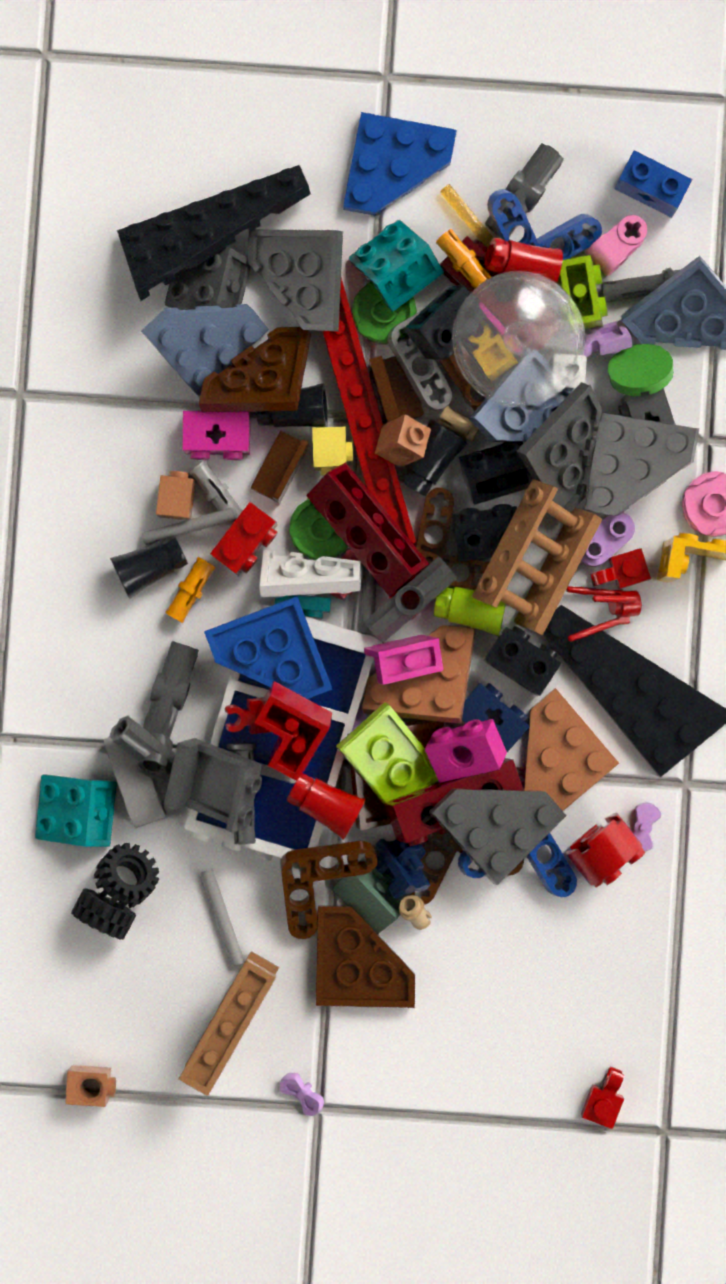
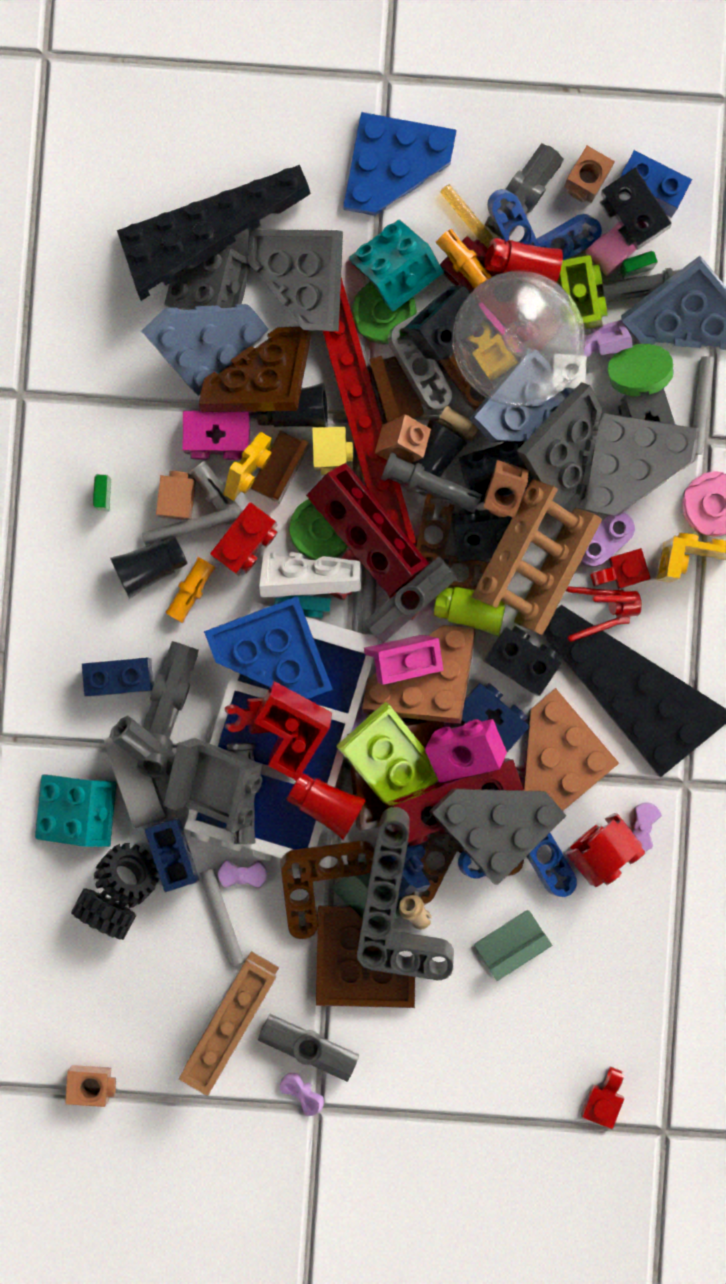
(102, 492): none -> green tile
(117, 677): none -> dark blue brick
(172, 854): none -> dark blue brick
(231, 874): none -> lavender piece
(240, 474): none -> yellow wing
(328, 1058): none -> dark grey piece
(384, 904): none -> dark grey beam
(416, 478): none -> dark grey pin
(510, 477): none -> nougat brick
(512, 945): none -> sand green panel
(588, 161): none -> nougat brick
(638, 264): none -> green tile
(640, 207): none -> black brick
(702, 400): none -> light grey bar

